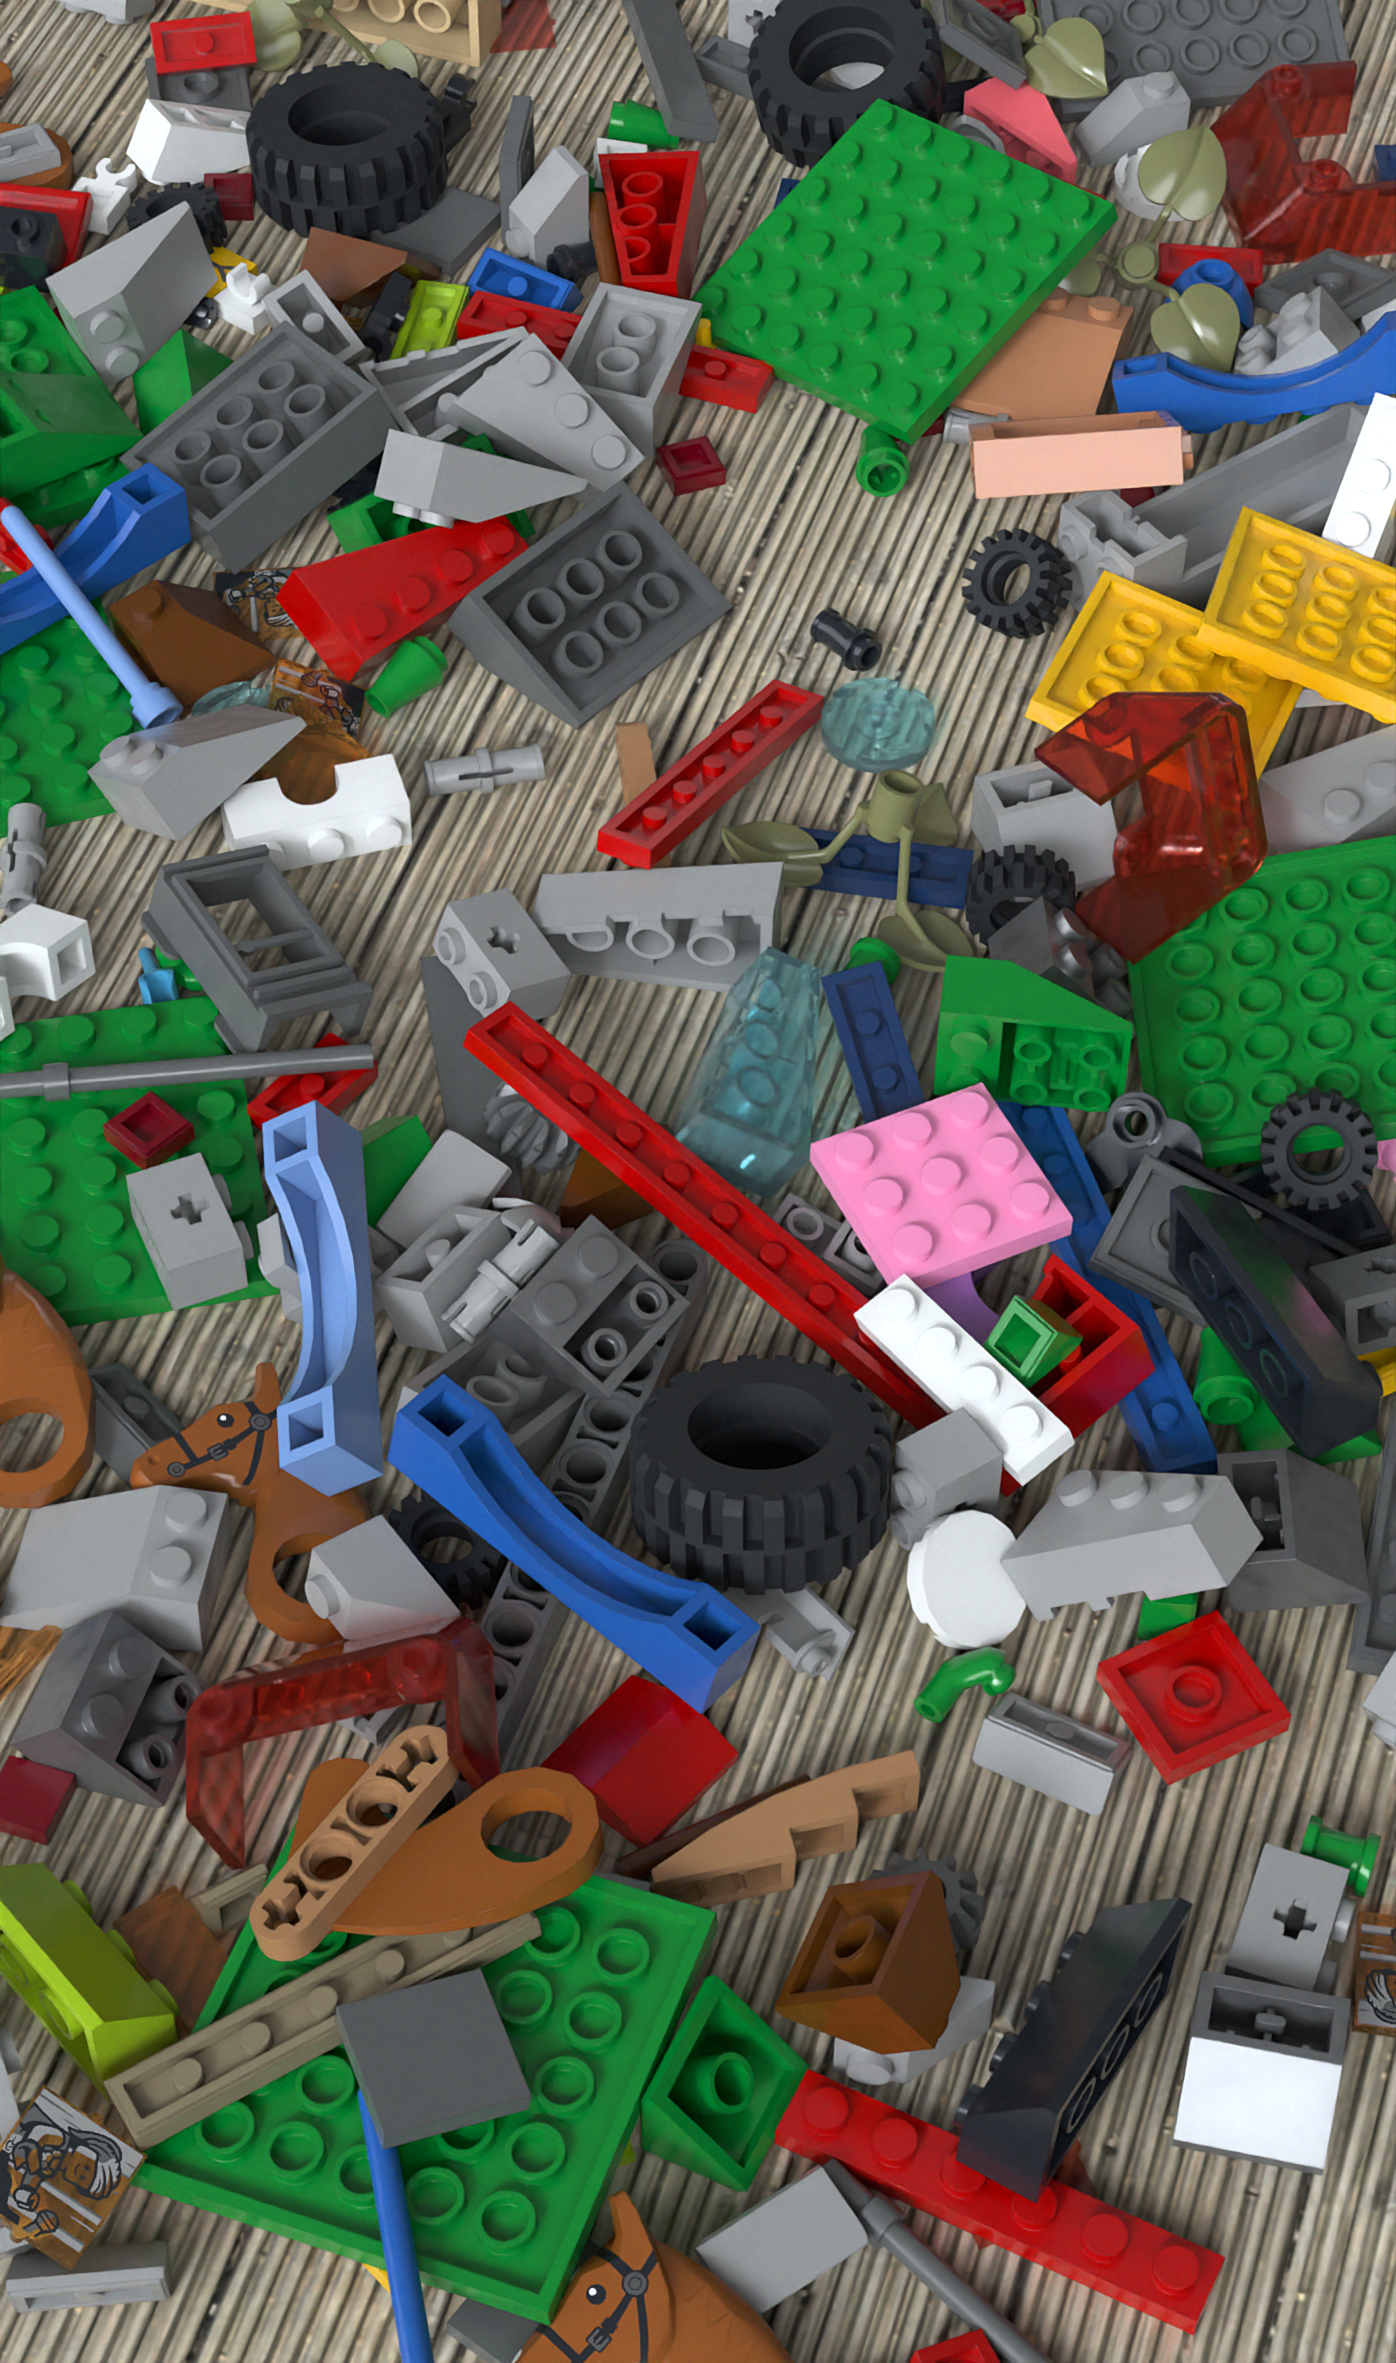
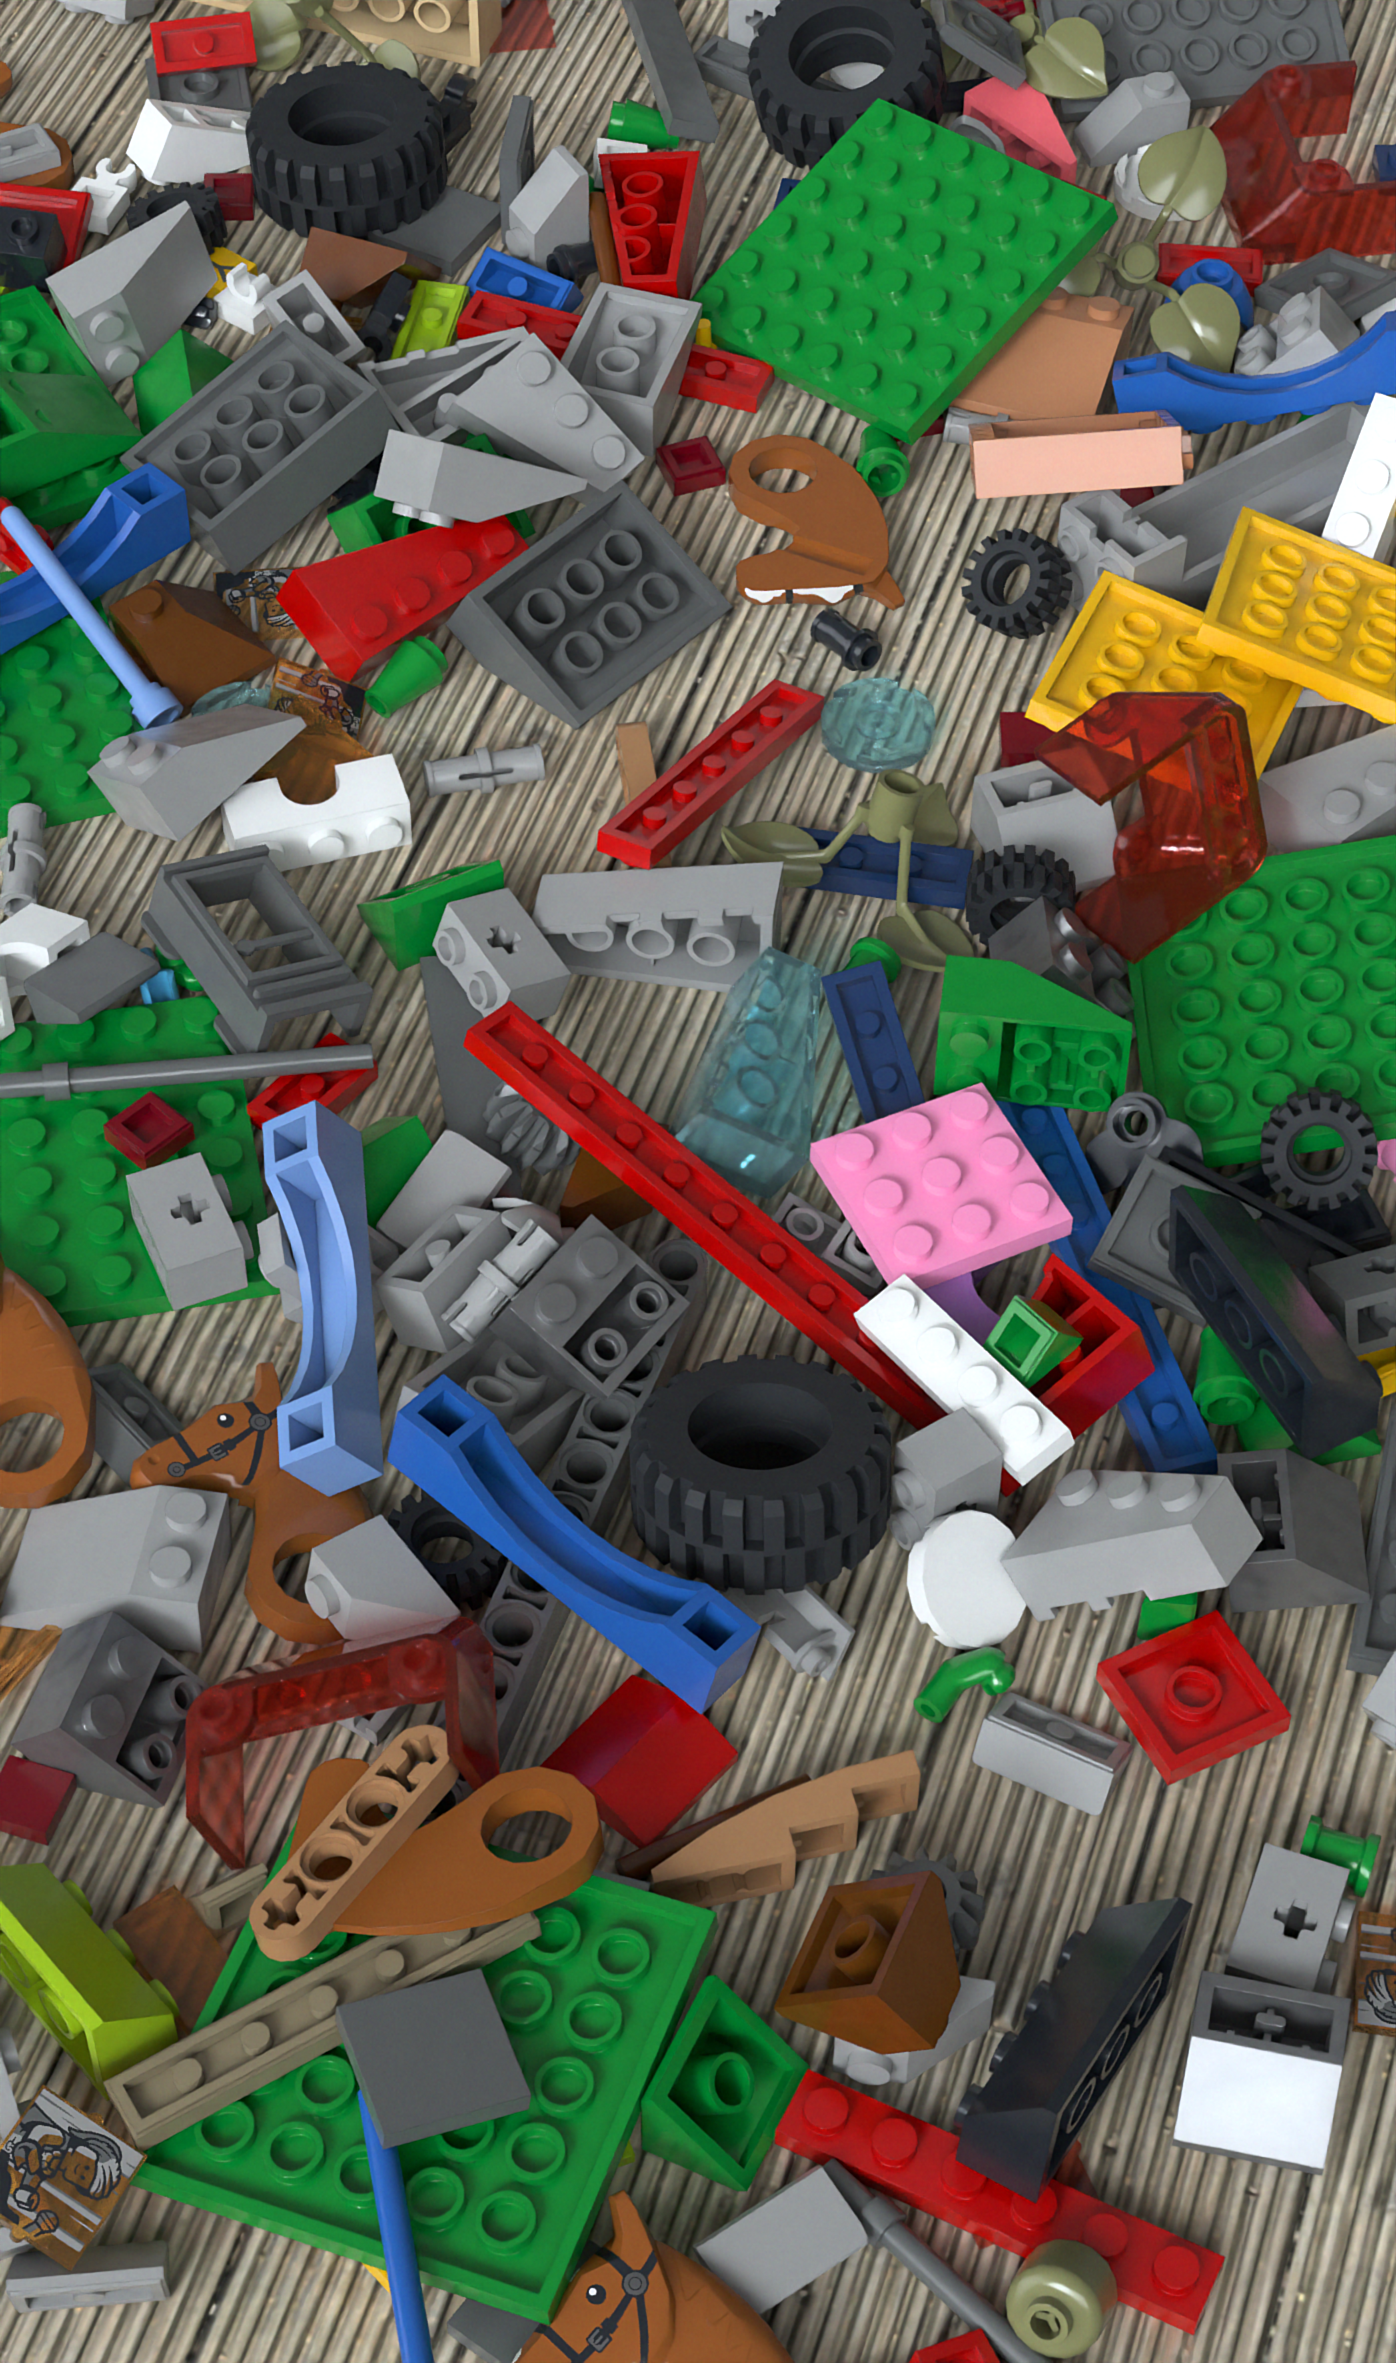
(87, 980): none -> dark grey slope
(410, 916): none -> green slope
(834, 524): none -> dark orange animal
(1019, 737): none -> dark red tile
(1061, 2298): none -> olive head

